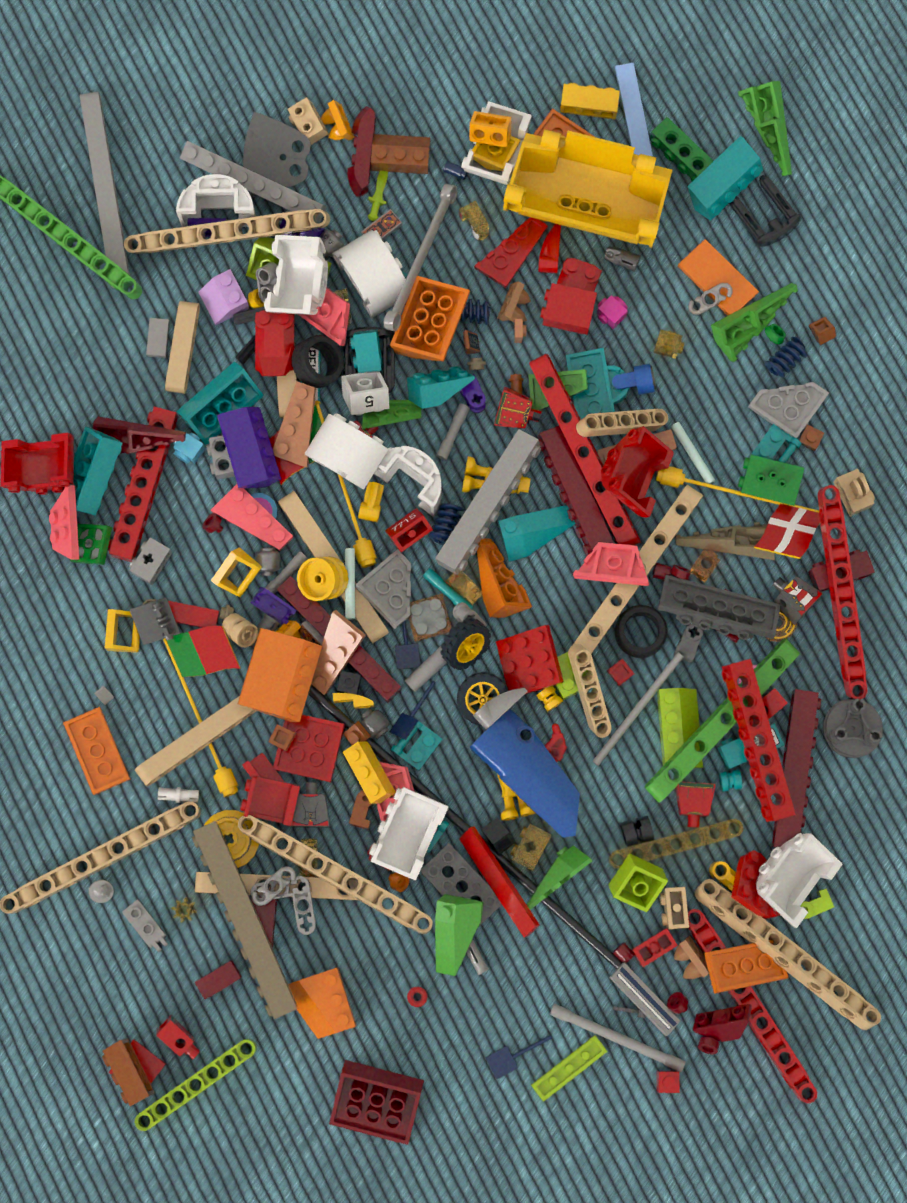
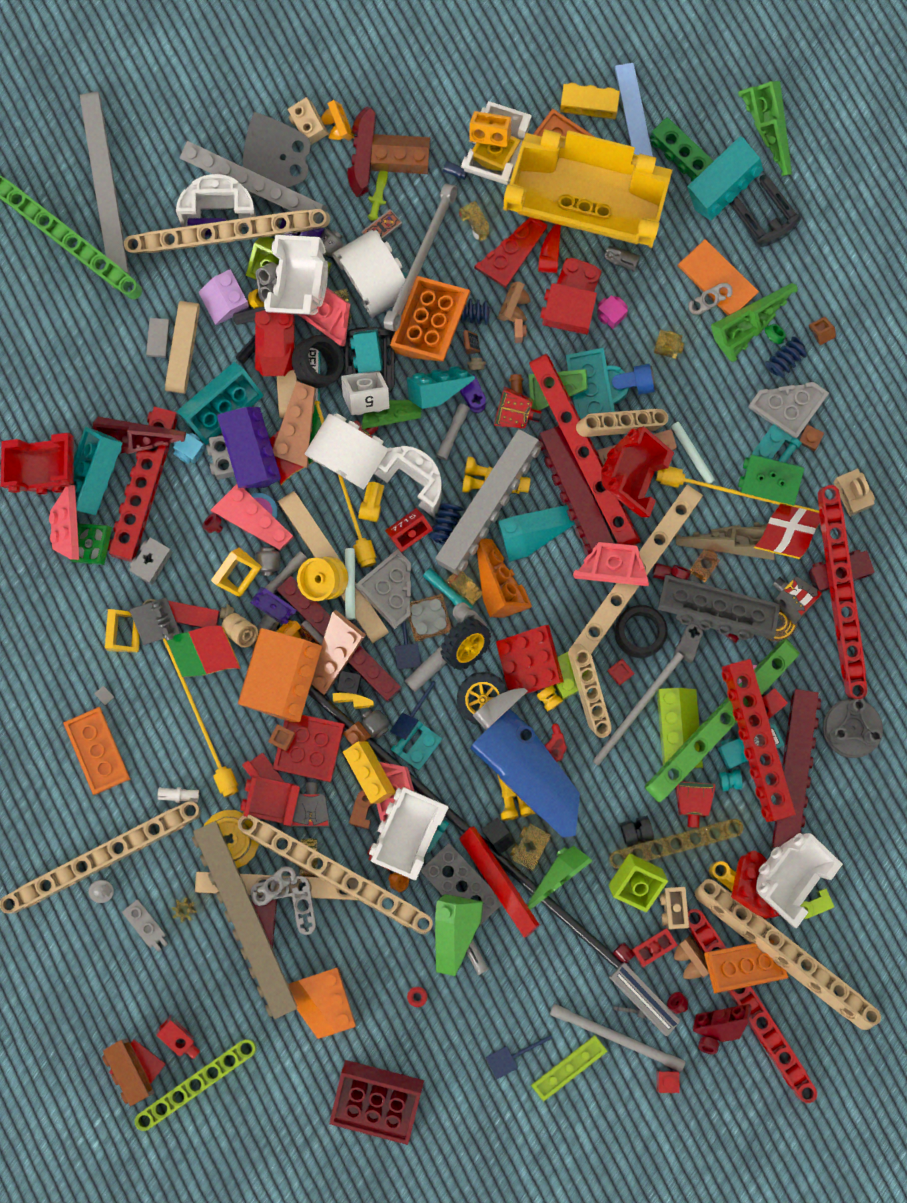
(193, 742): tan beam -> none
(218, 979): dark red slope -> none

